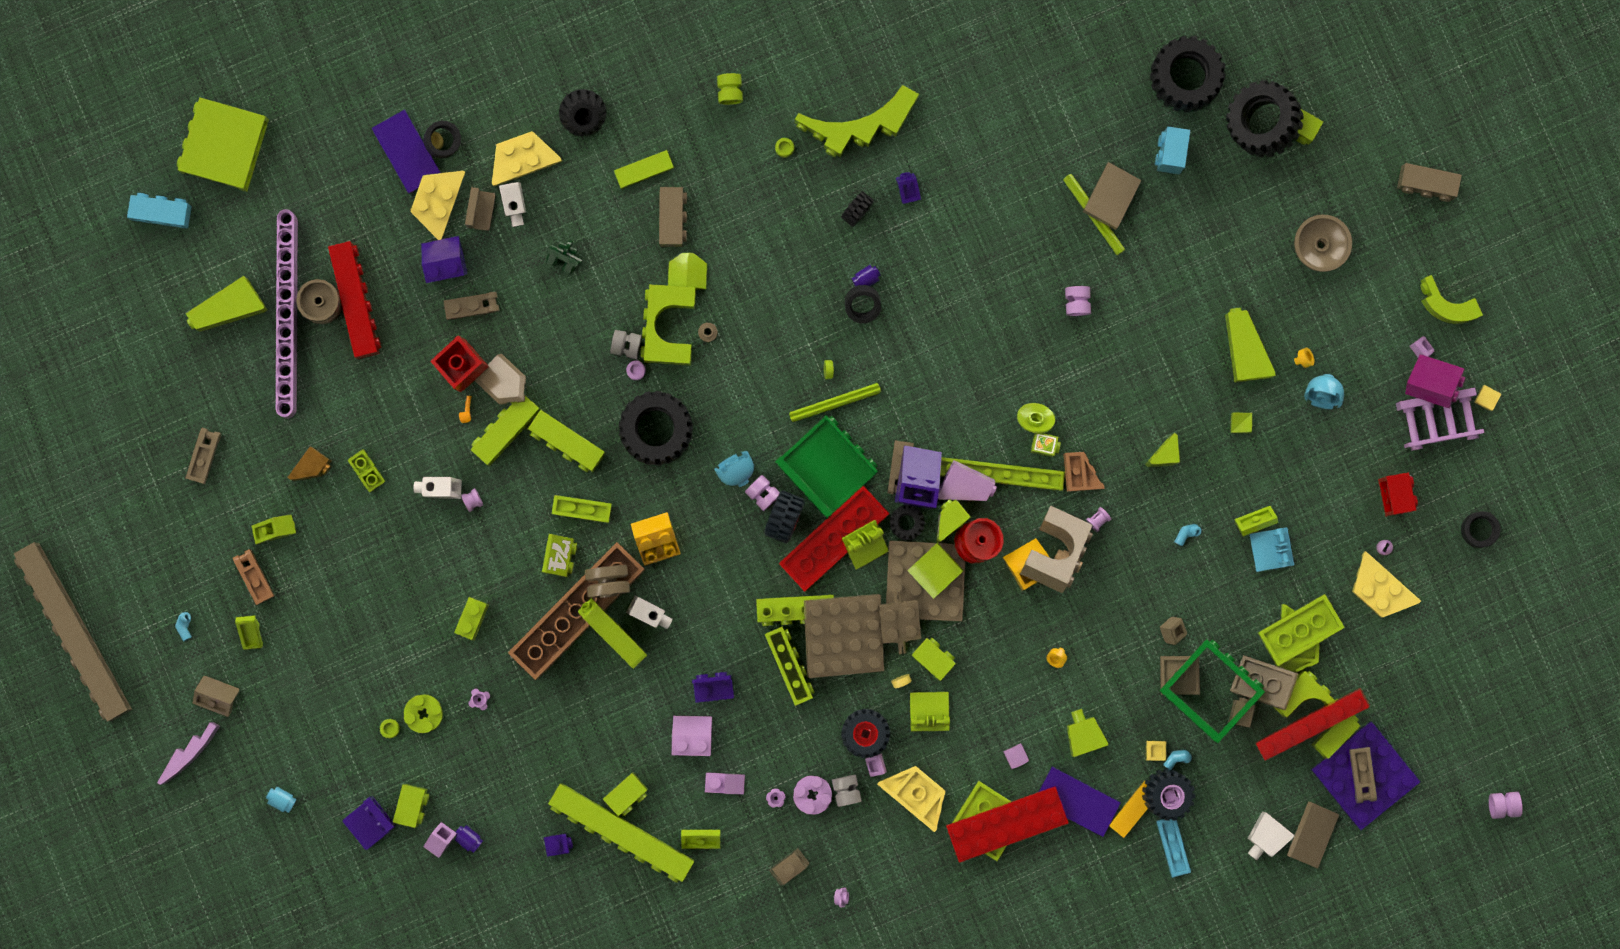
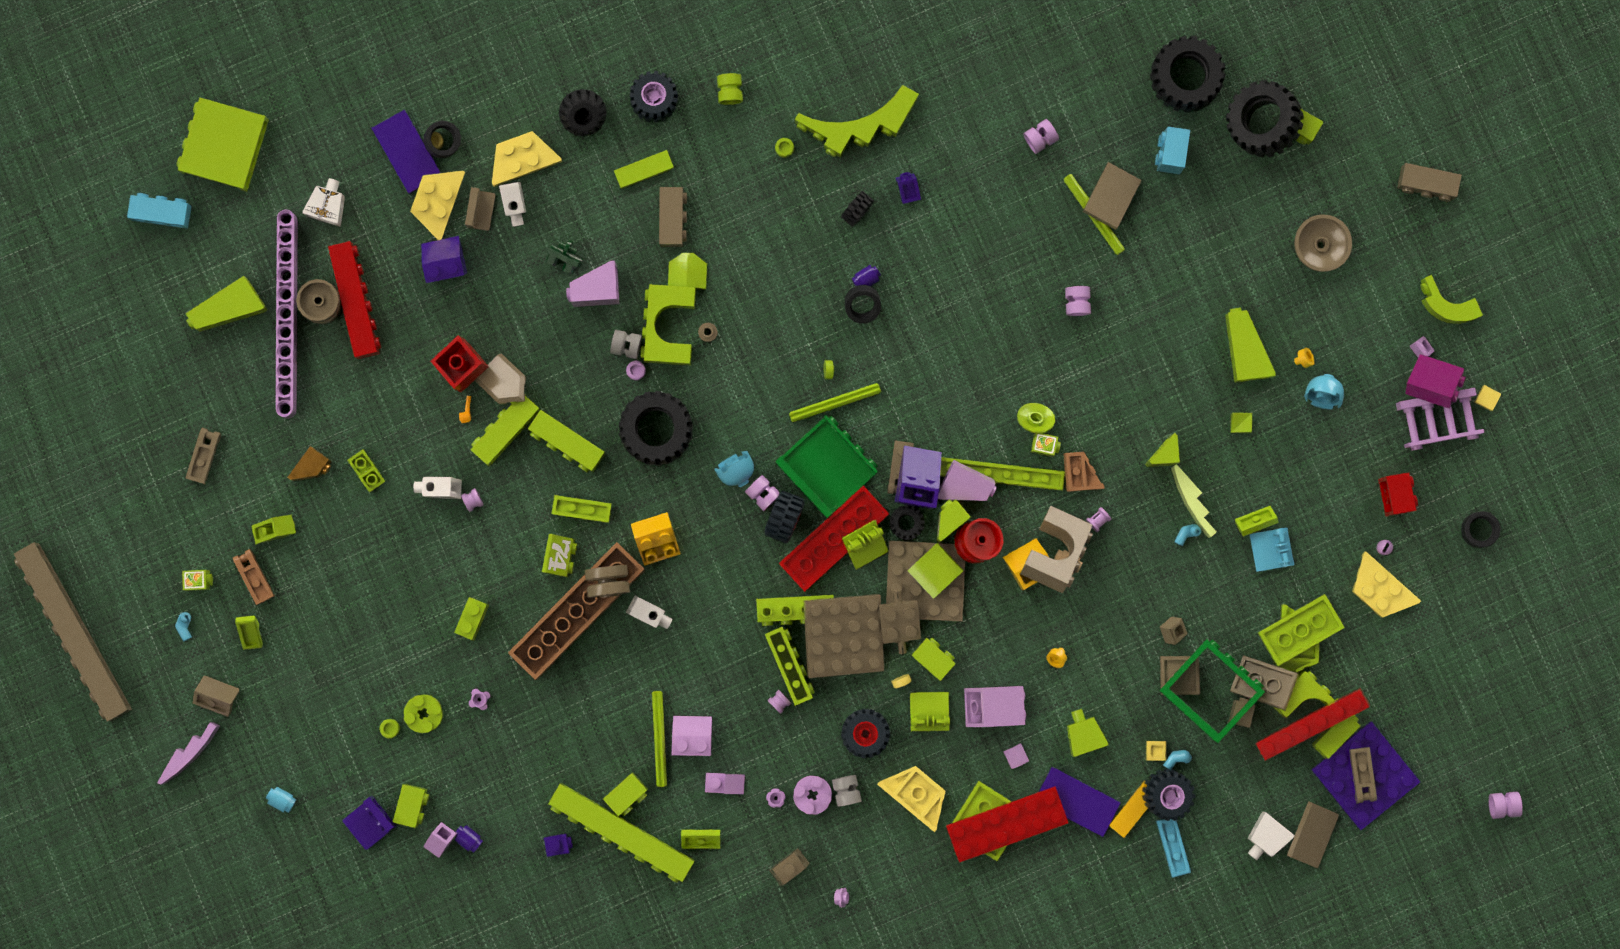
(197, 580): none -> lime brick
(326, 204): none -> white torso
(470, 306): dark tan plate -> none
(595, 287): none -> lavender slope
(612, 633): lime slope -> none
(653, 96): none -> black wheel
(659, 738): none -> lime axle
(713, 688): dark purple bracket -> none
(779, 701): none -> lavender wheel
(876, 765): lavender slope -> none
(994, 706): none -> lavender slope
(1034, 136): none -> lavender wheel
(1189, 494): none -> yellowish green slope

